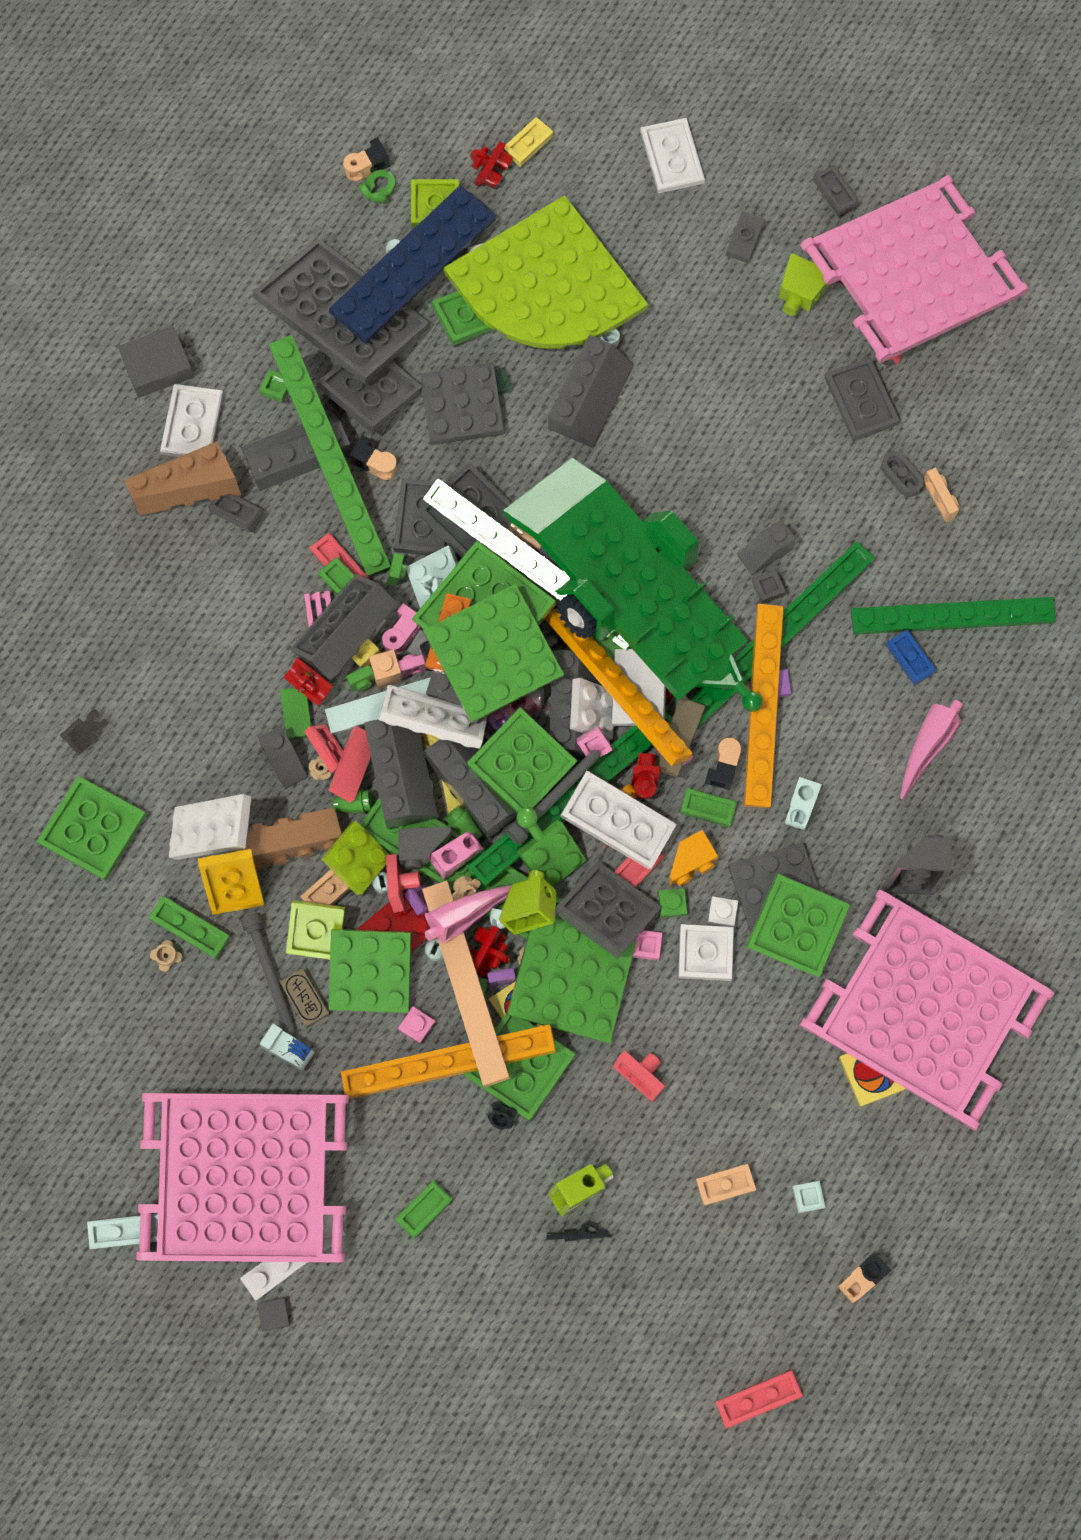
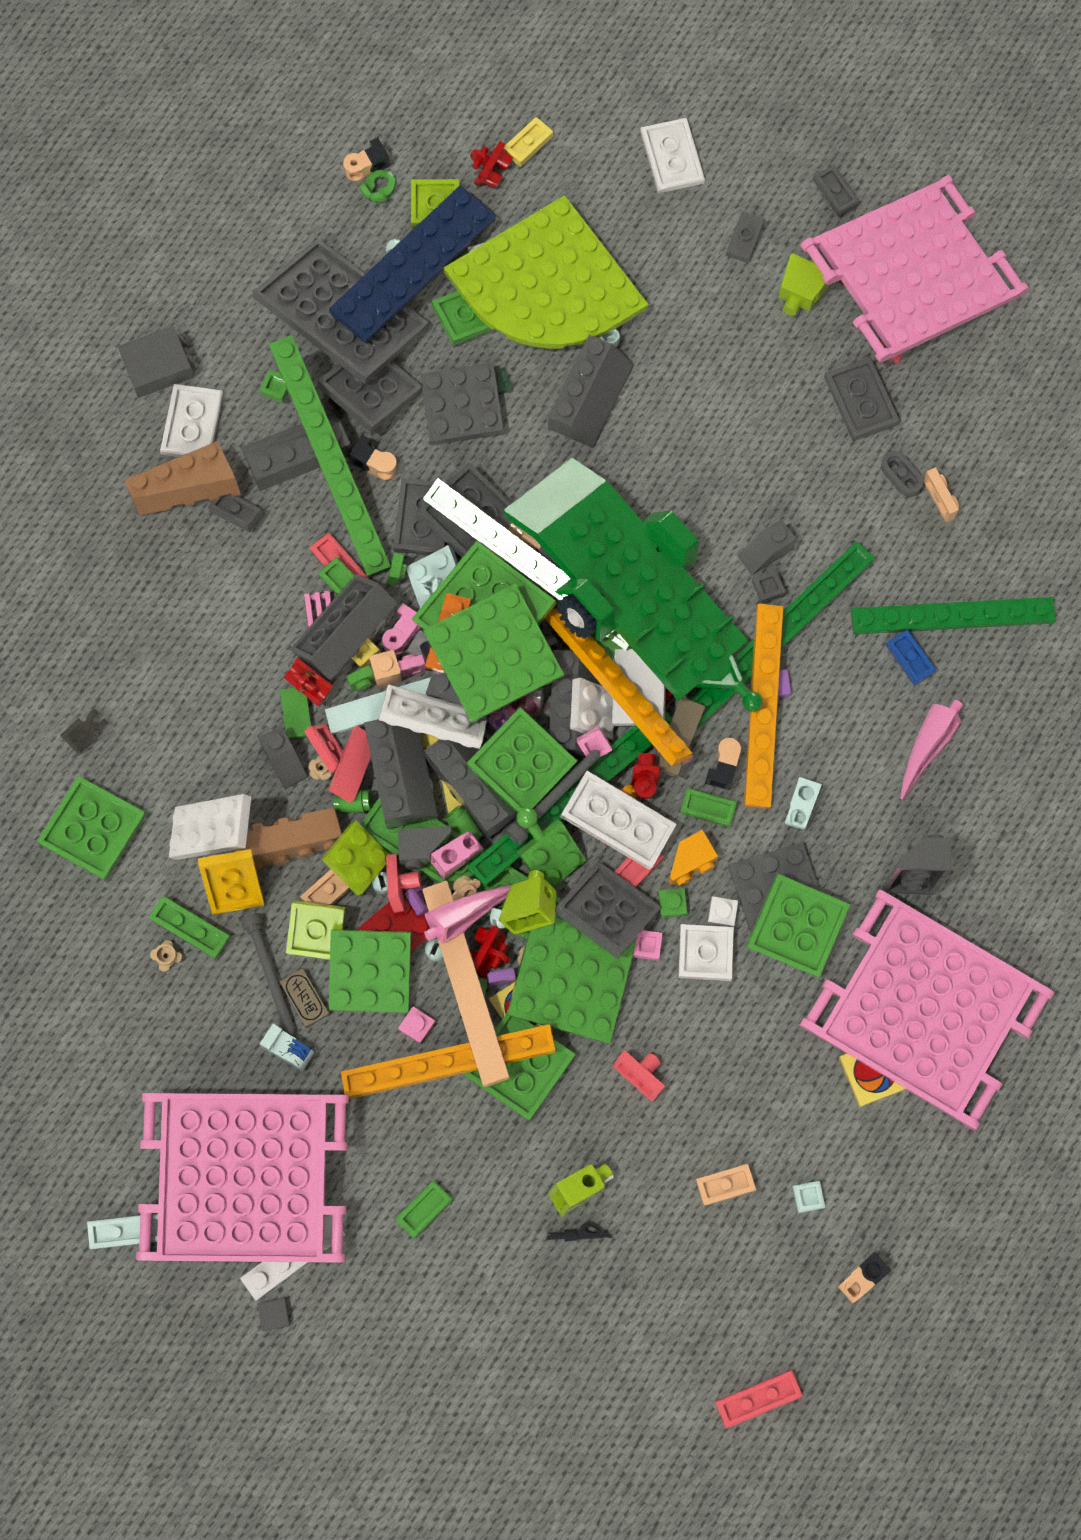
(502, 1115): black plate -> none

